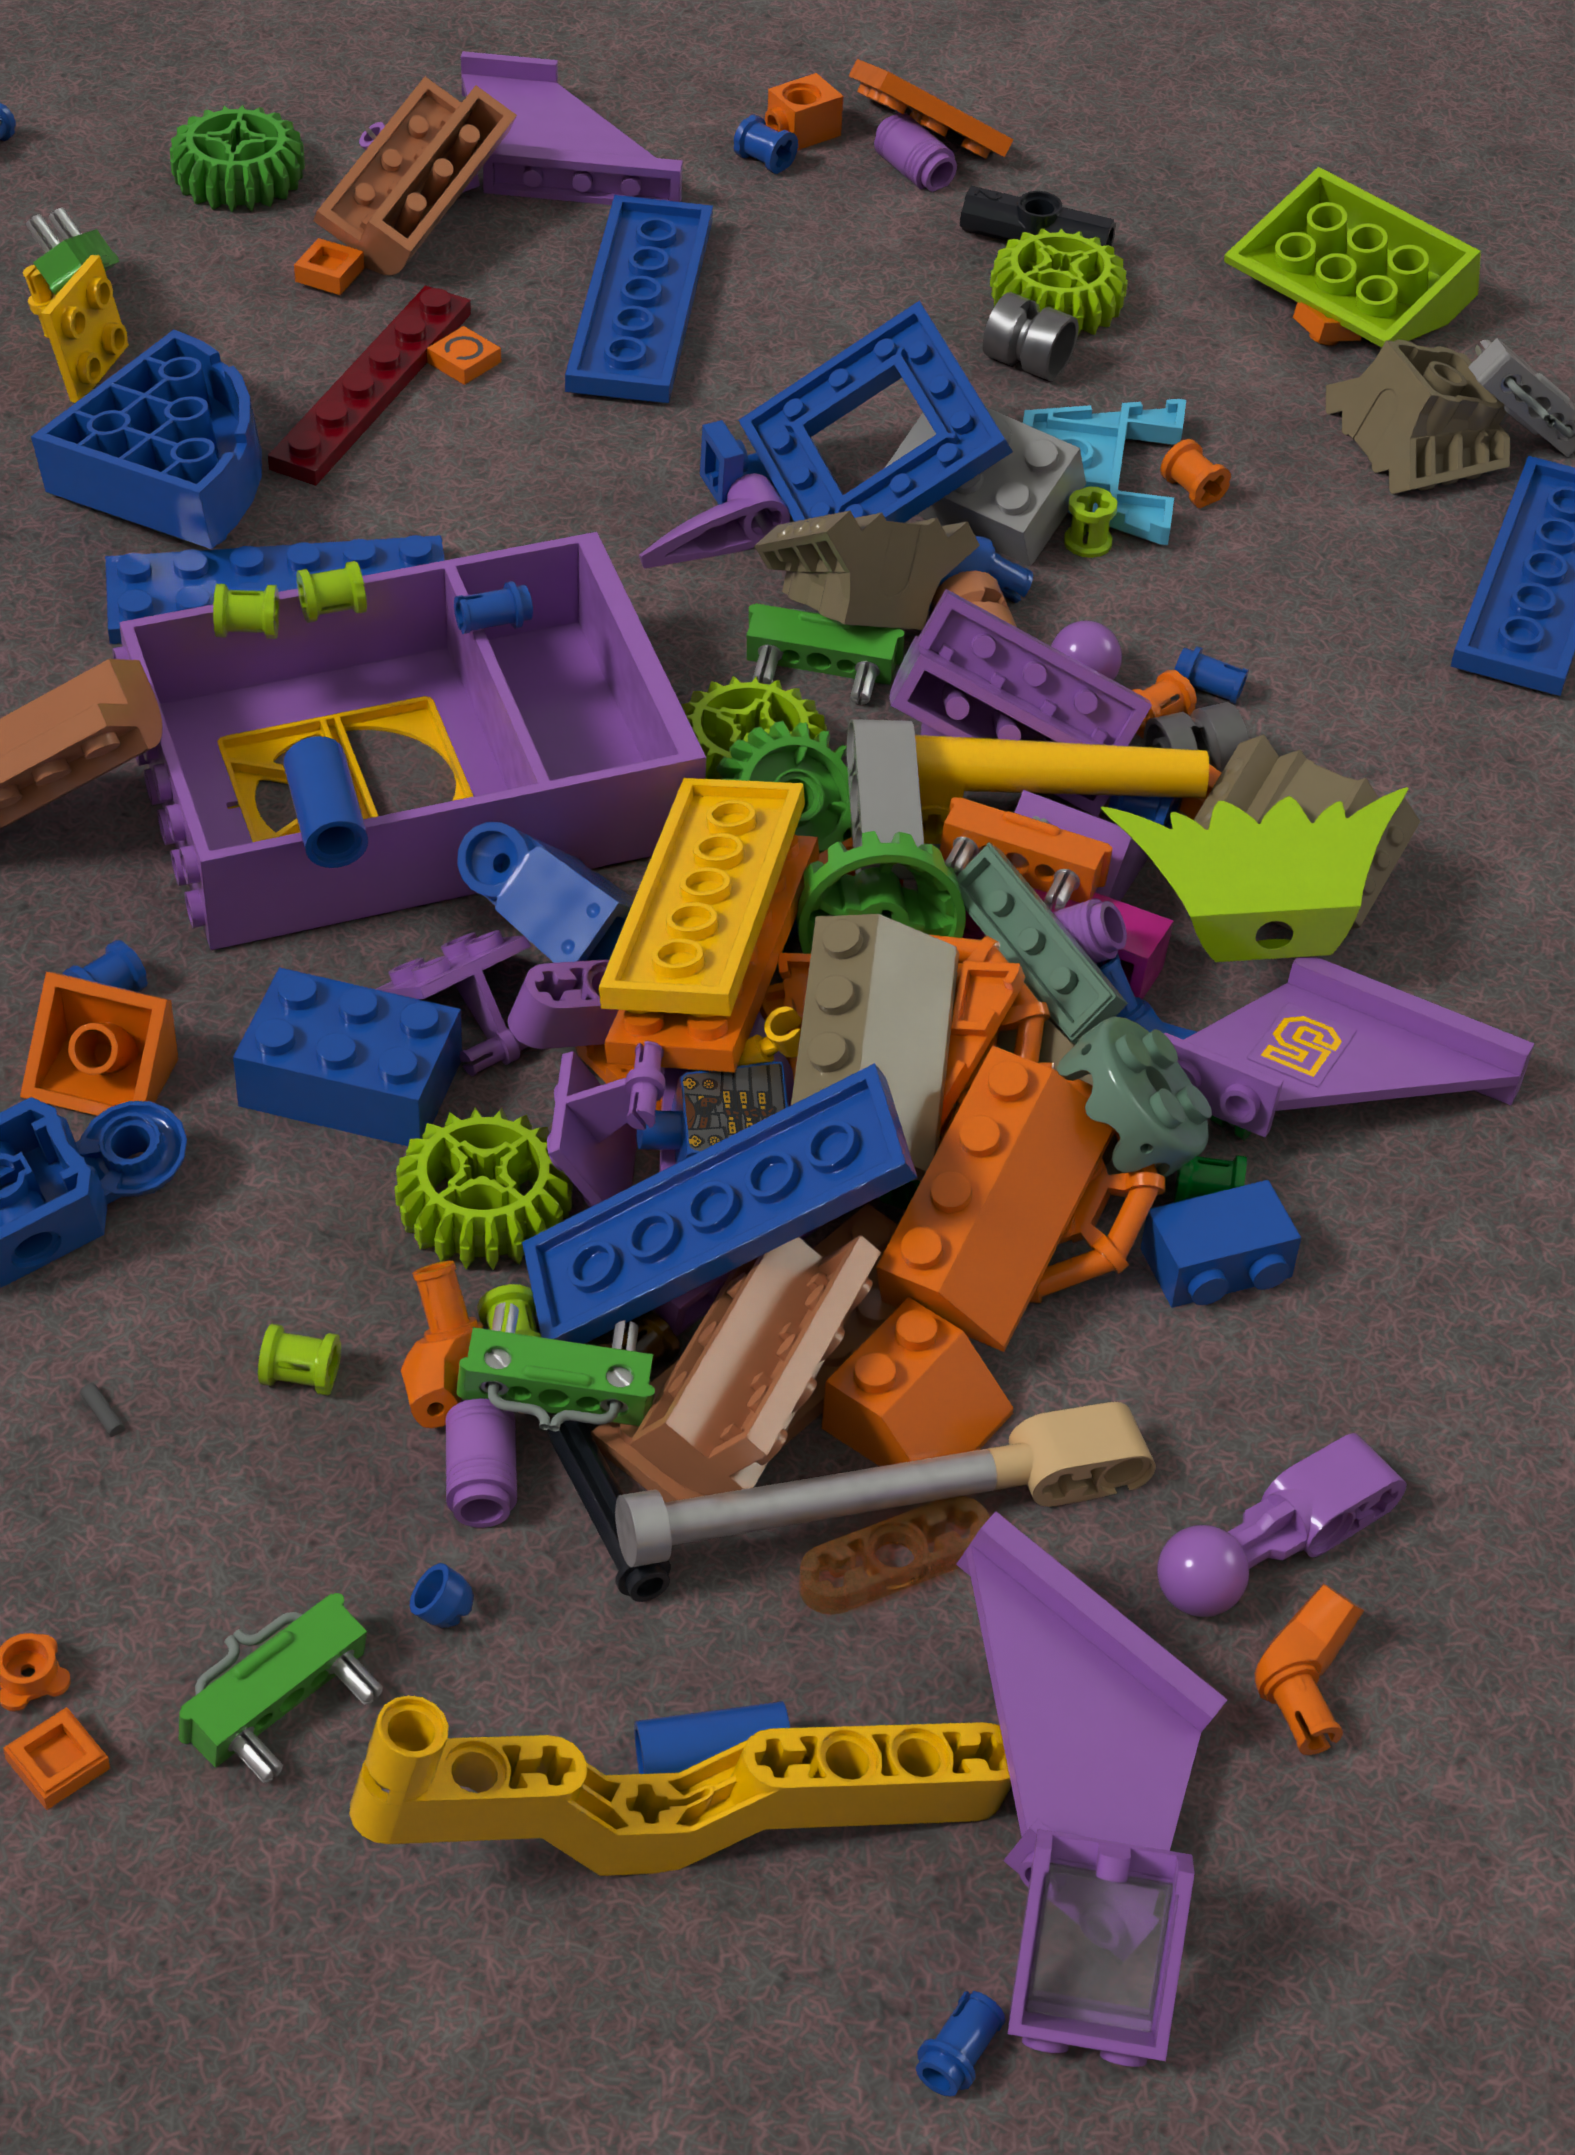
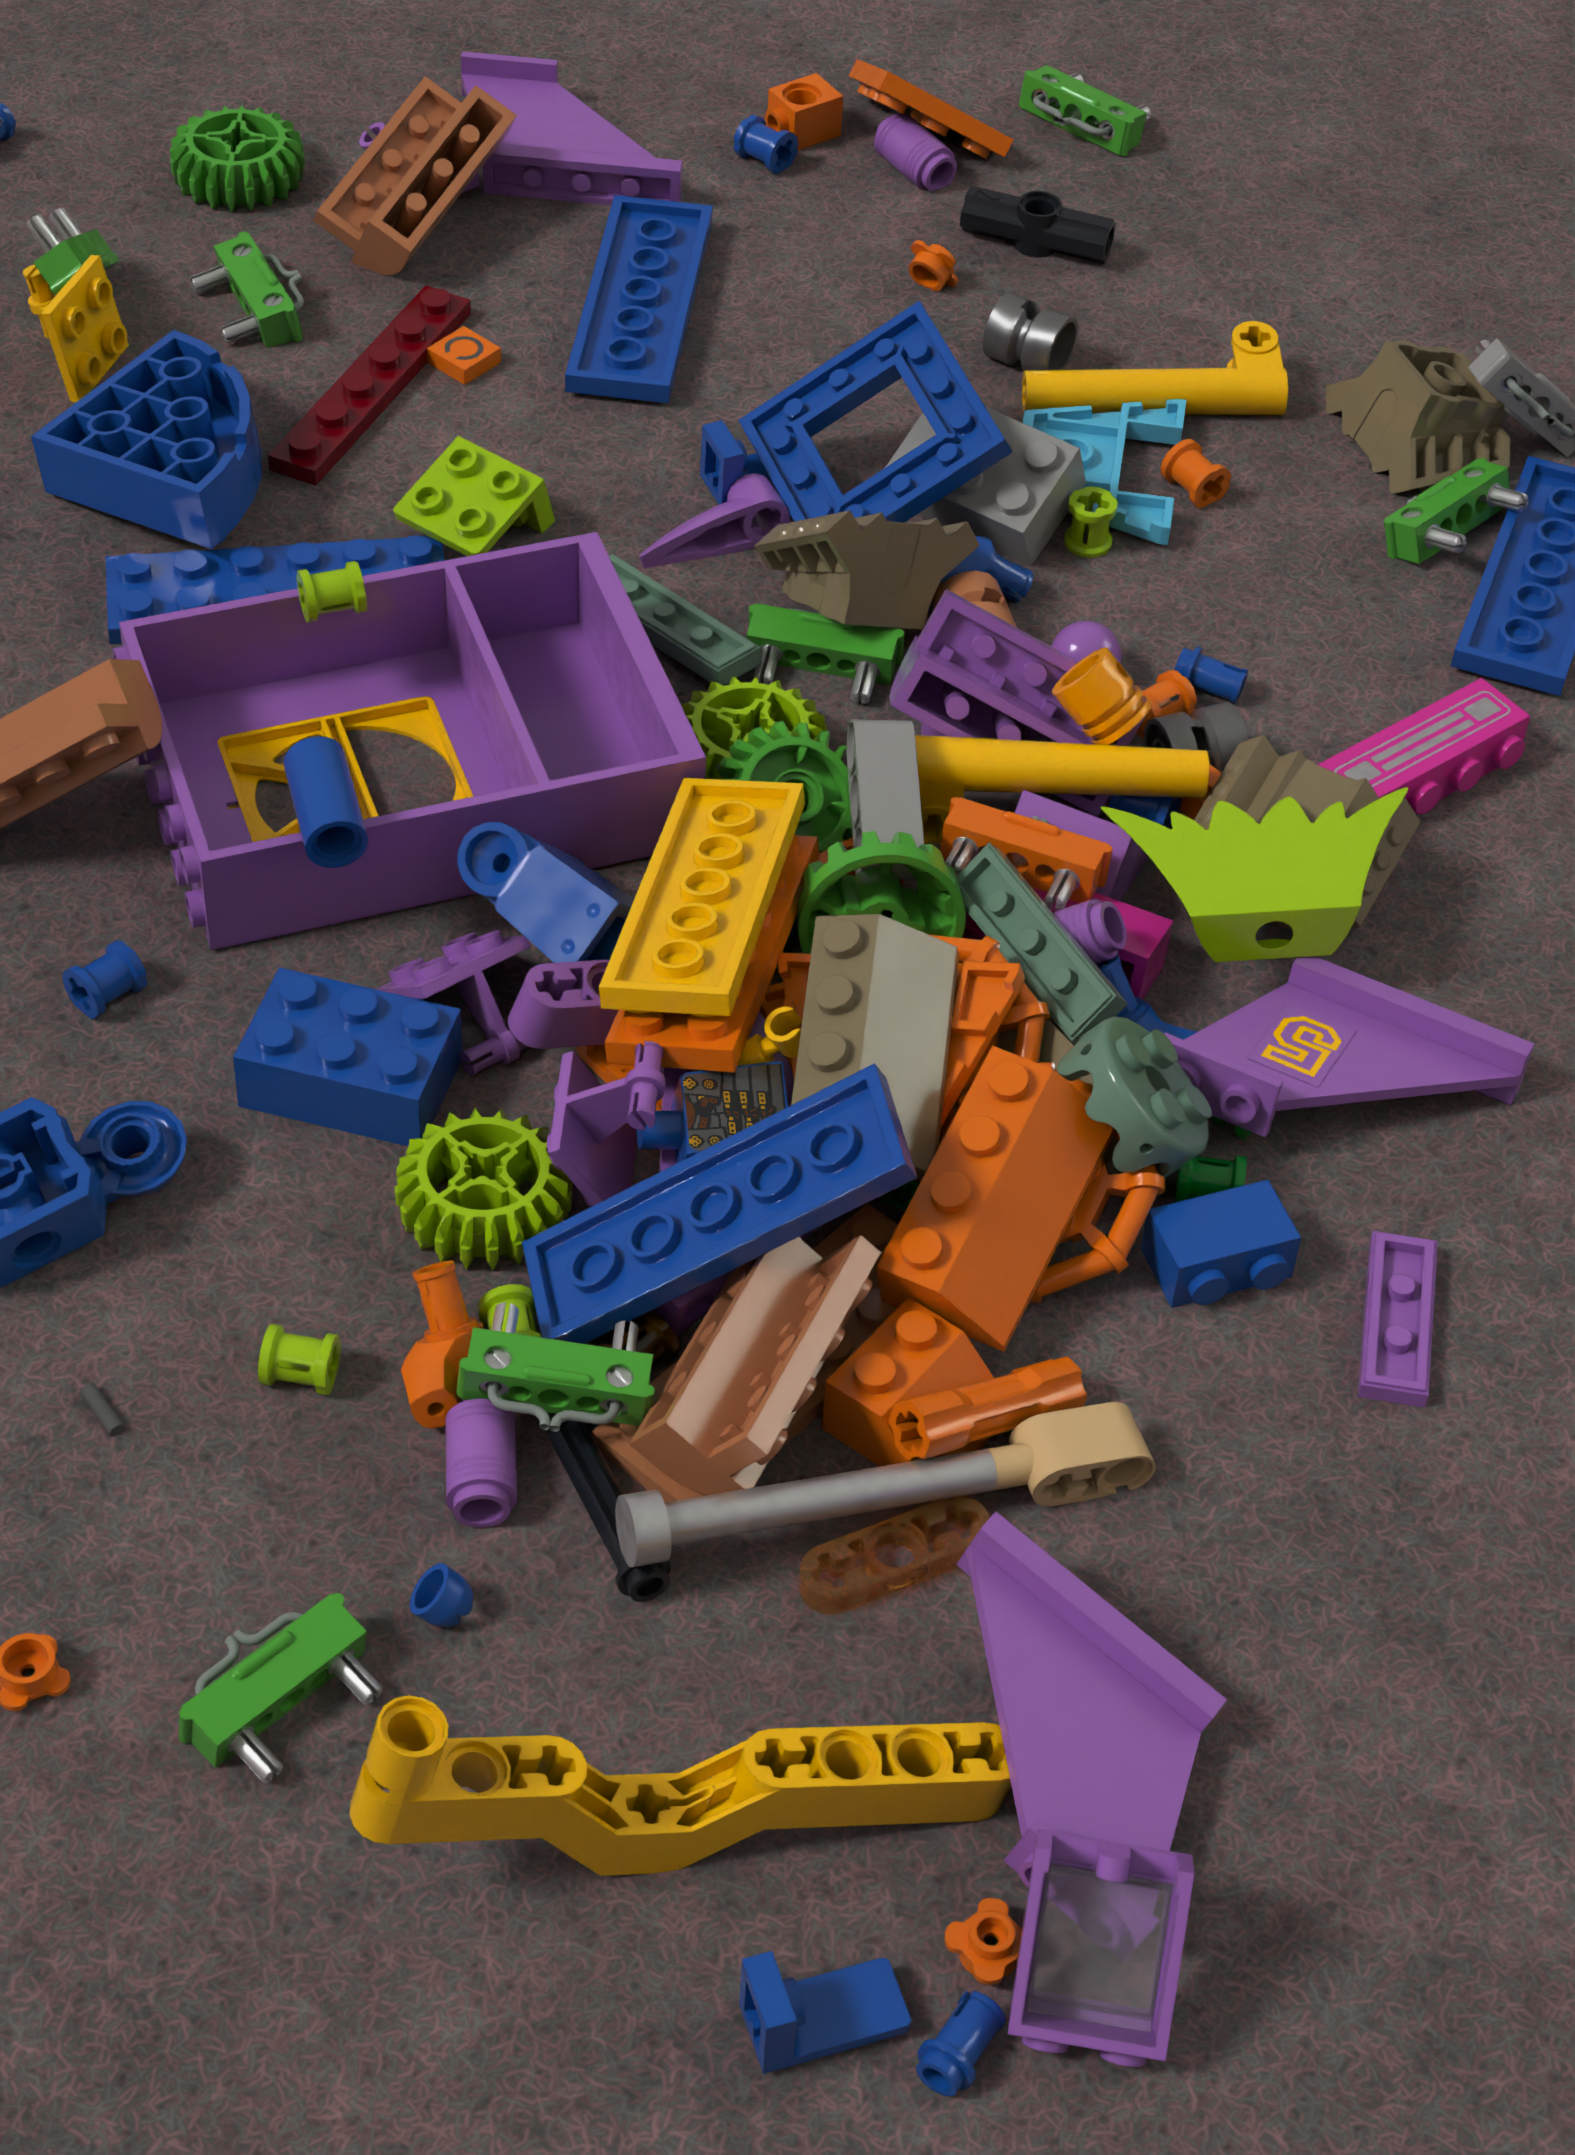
(56, 1758): orange tile -> none
(98, 1046): orange slope -> none
(246, 611): lime bush -> none
(257, 291): none -> bright green piece
(329, 266): orange plate -> none
(474, 498): none -> lime bracket
(494, 608): blue pin -> none
(686, 630): none -> sand green tile
(687, 1739): blue pin -> none
(819, 2014): none -> blue bracket
(932, 266): none -> orange plate
(980, 1410): none -> orange axle
(986, 1962): none -> orange plate
(1063, 274): lime gear -> none
(1083, 109): none -> bright green piece
(1101, 697): none -> light orange piece
(1248, 386): none -> yellow axle
(1298, 1659): orange arm -> none
(1303, 1509): medium lavender beam -> none
(1320, 328): orange plate -> none
(1359, 261): lime slope -> none
(1398, 1319): none -> medium lavender tile
(1439, 747): none -> dark pink brick
(1450, 510): none -> bright green piece

